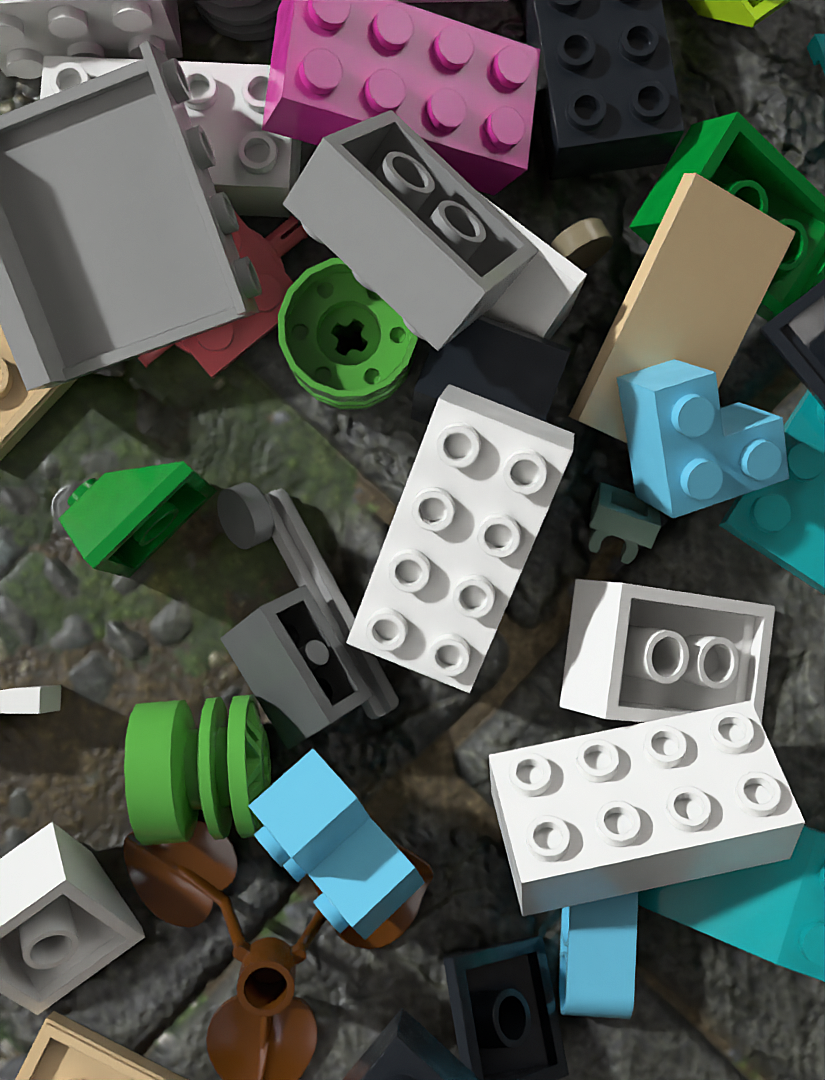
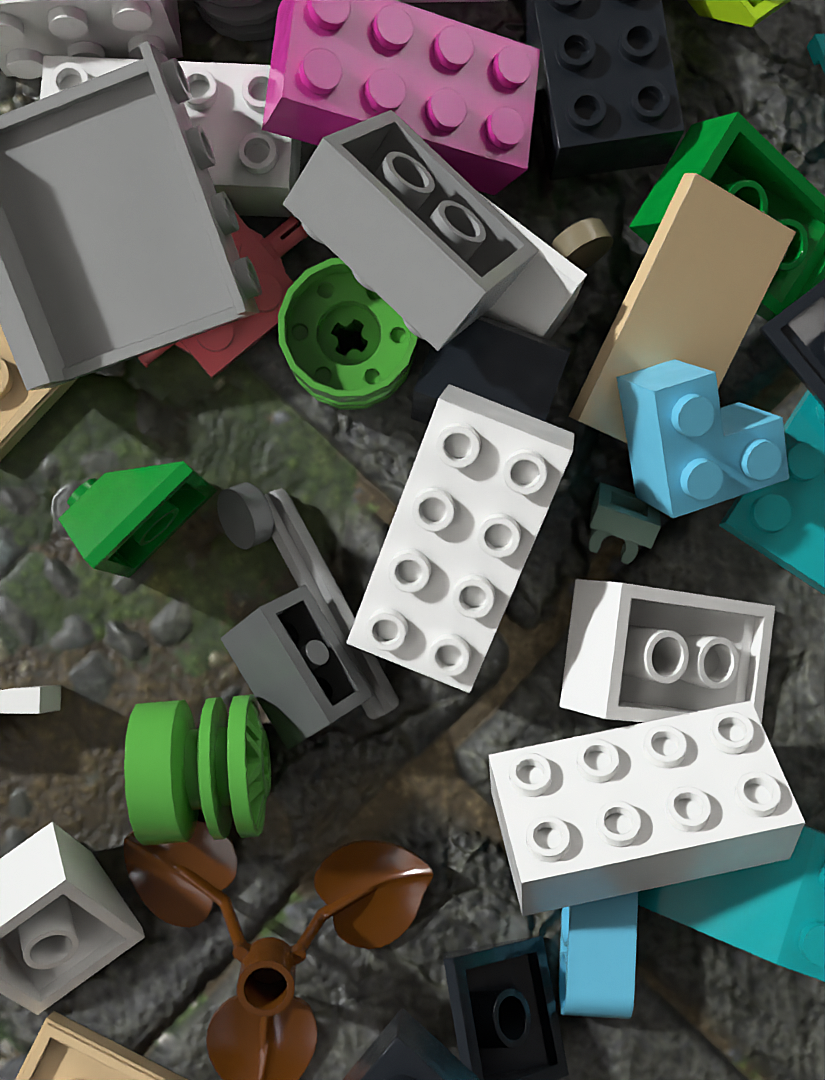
(325, 832): medium azure brick -> none

